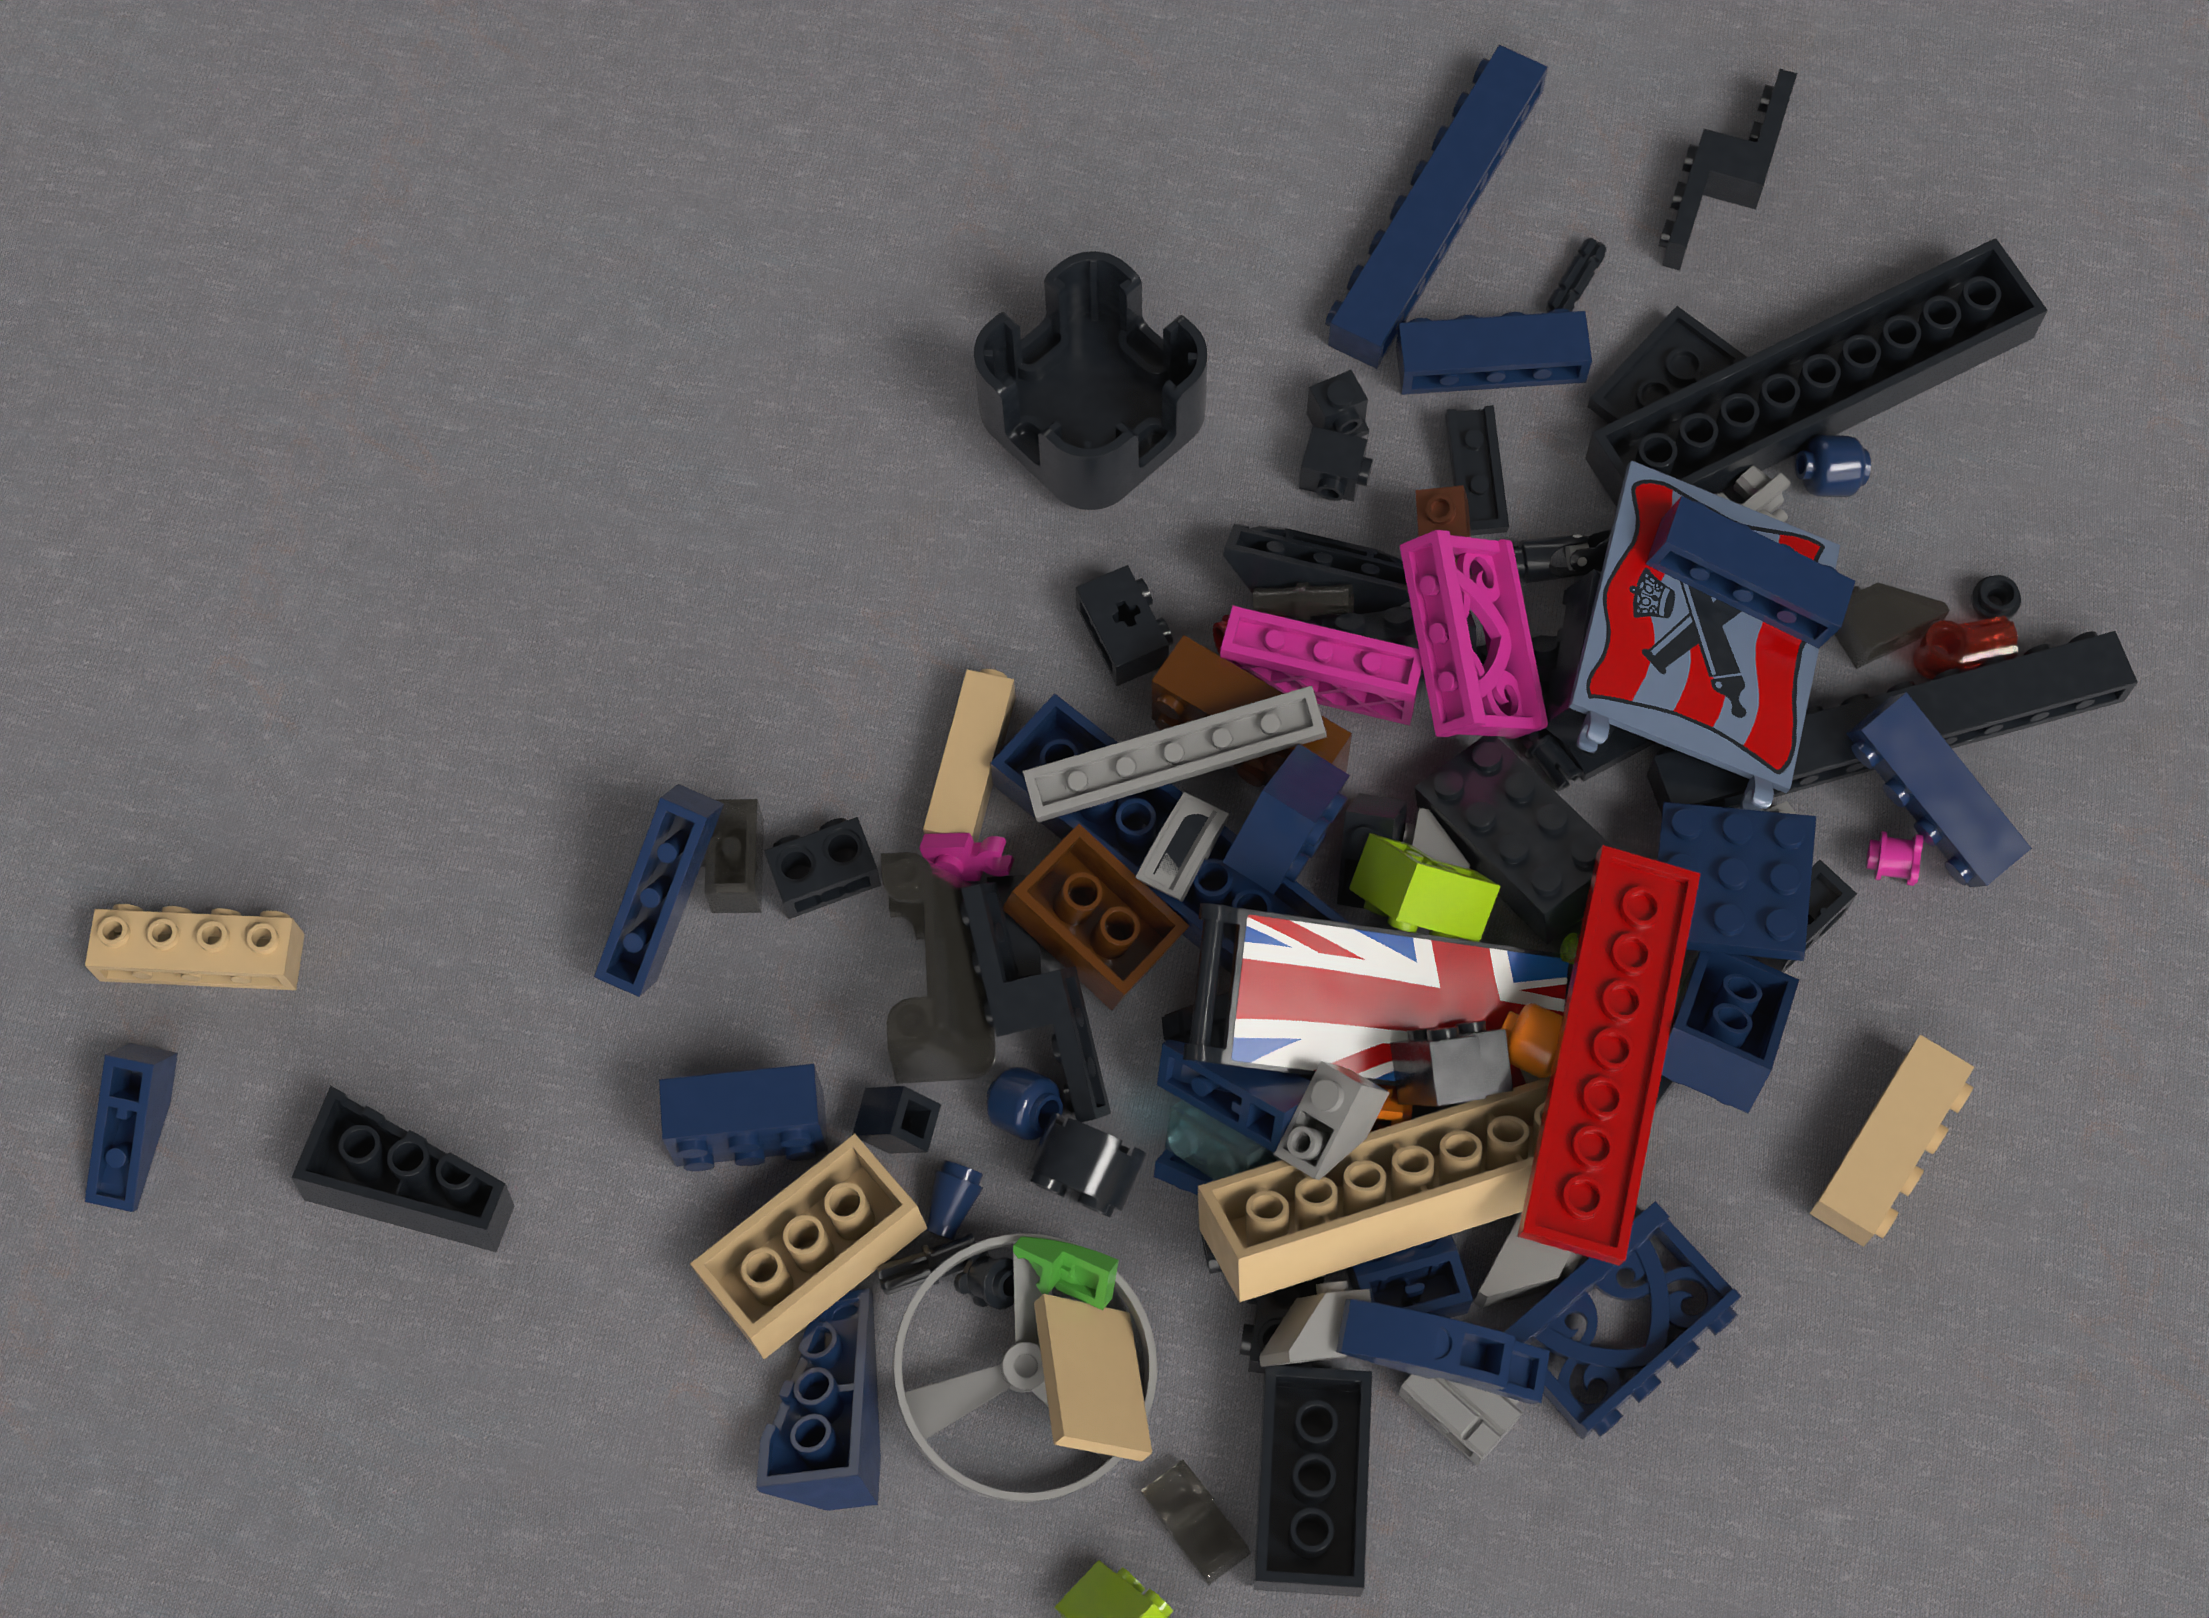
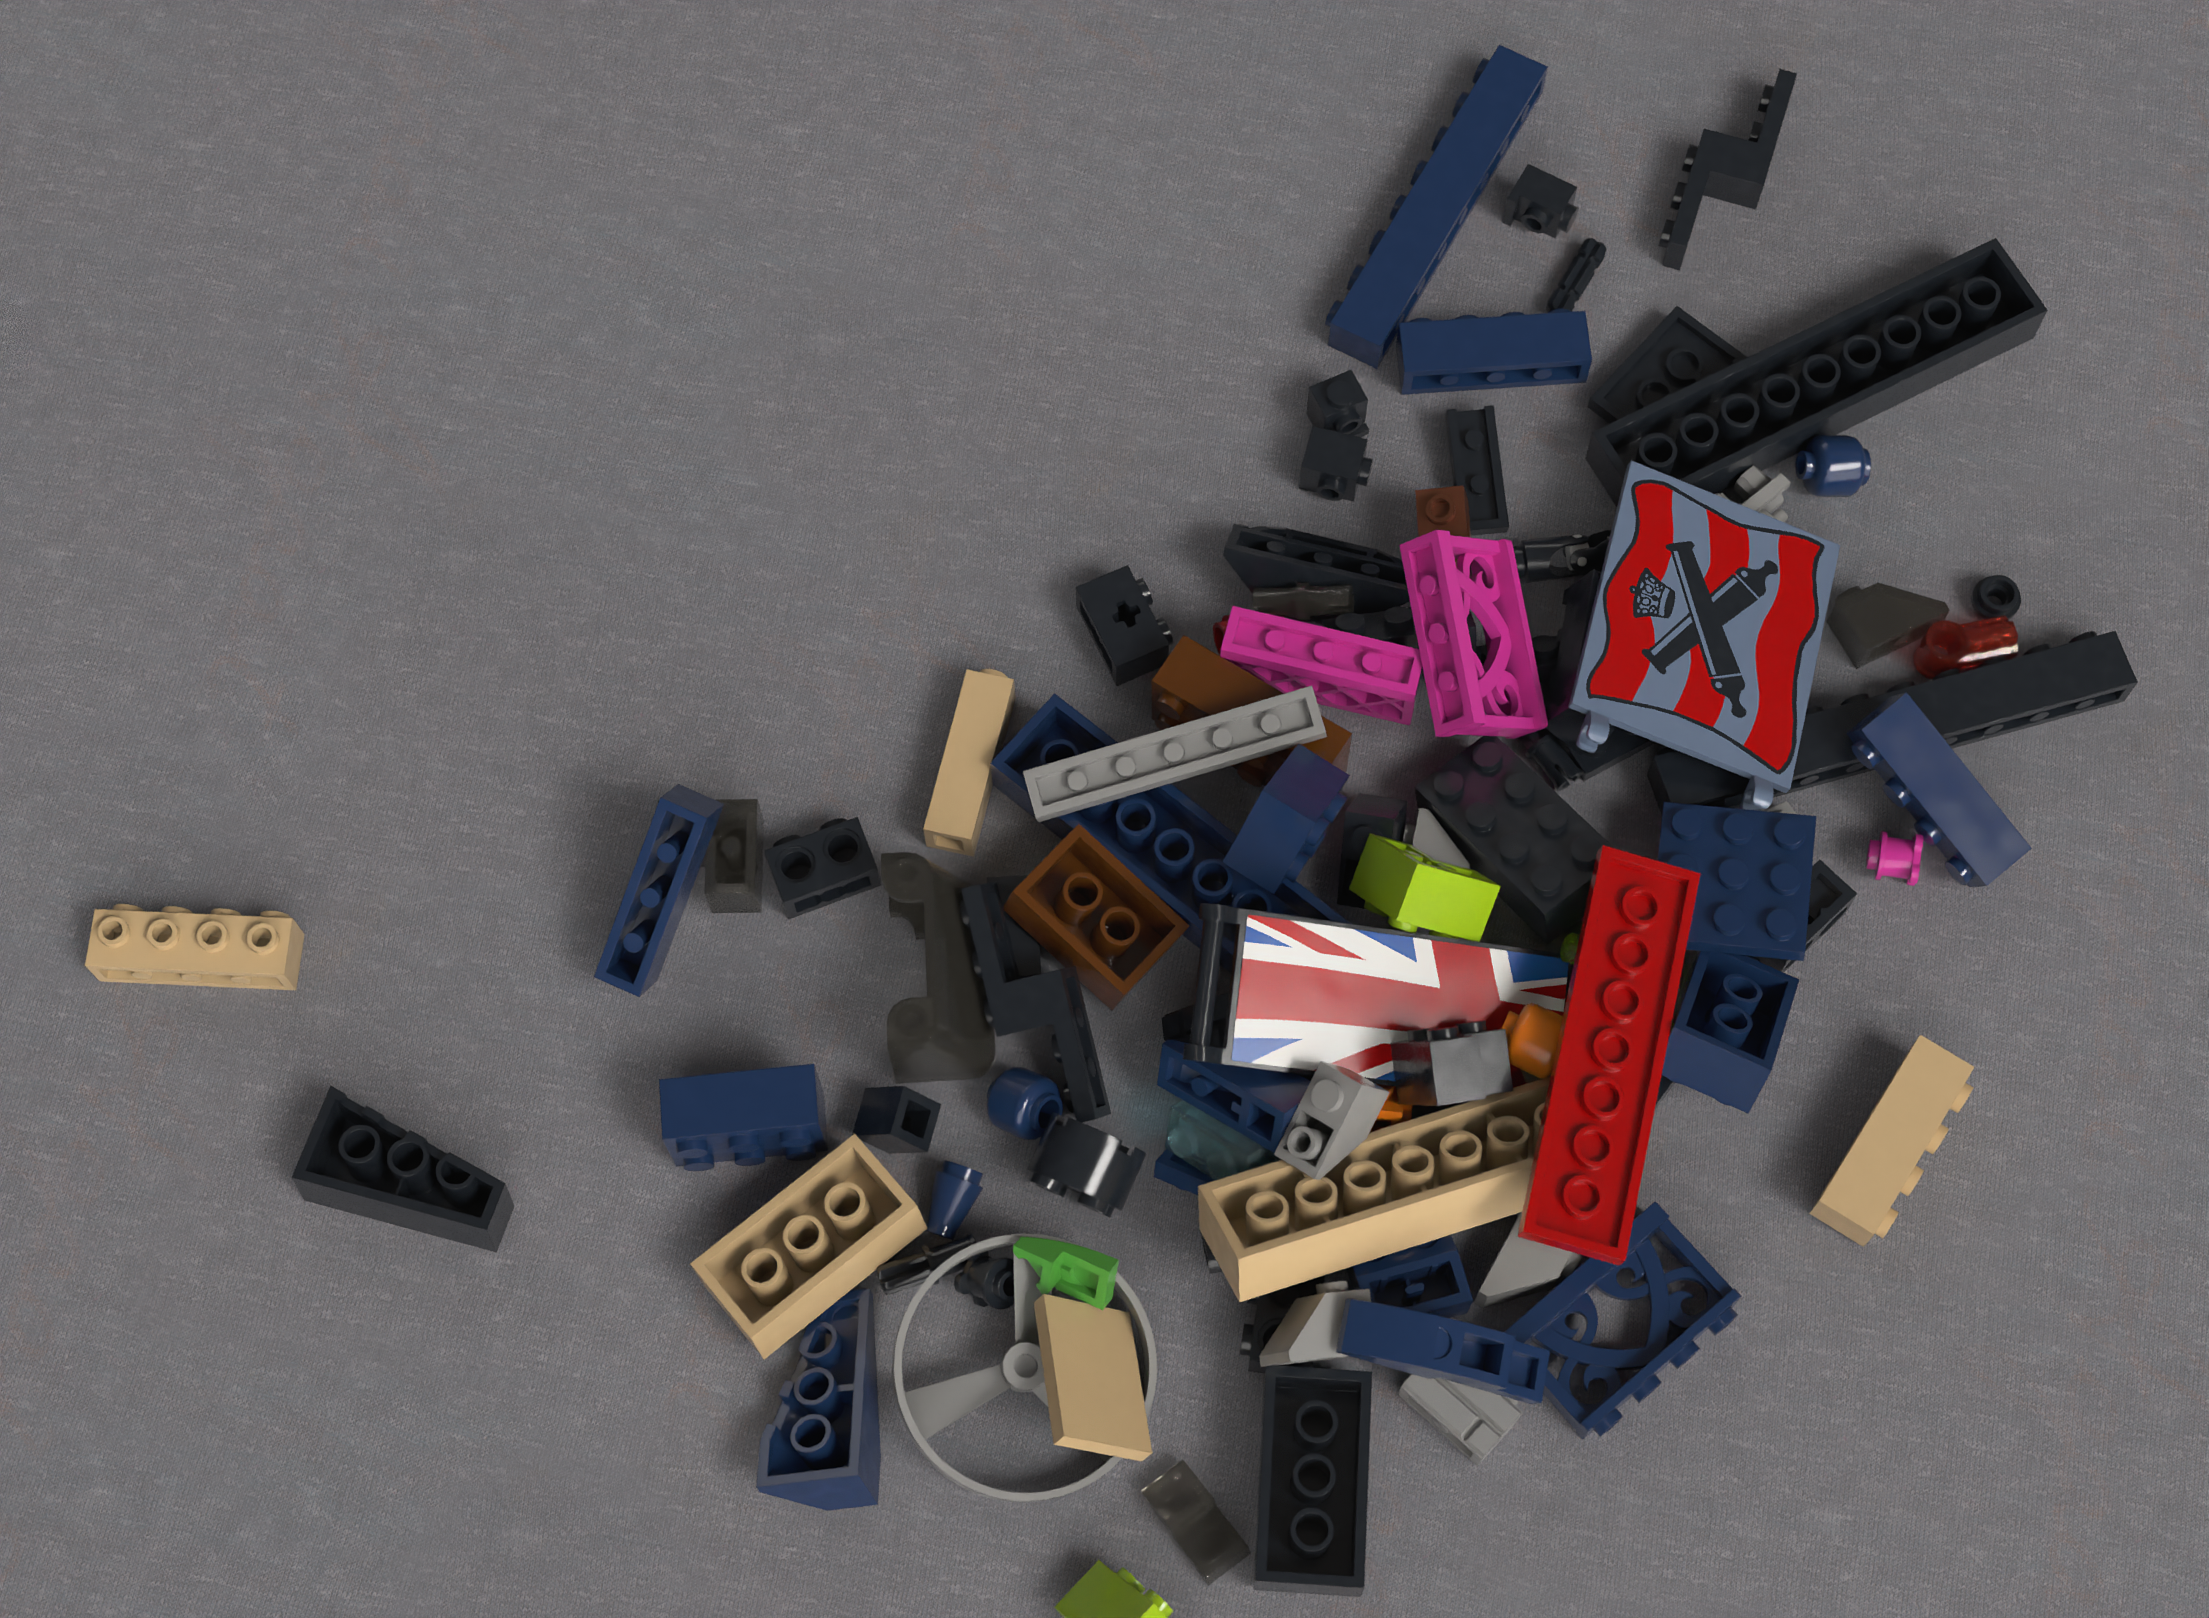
(128, 1123): dark blue slope -> none
(965, 858): dark pink plate -> none
(1092, 389): black piece -> none
(1182, 846): light grey slope -> none
(1541, 203): none -> black brick
(1750, 572): dark blue brick -> none

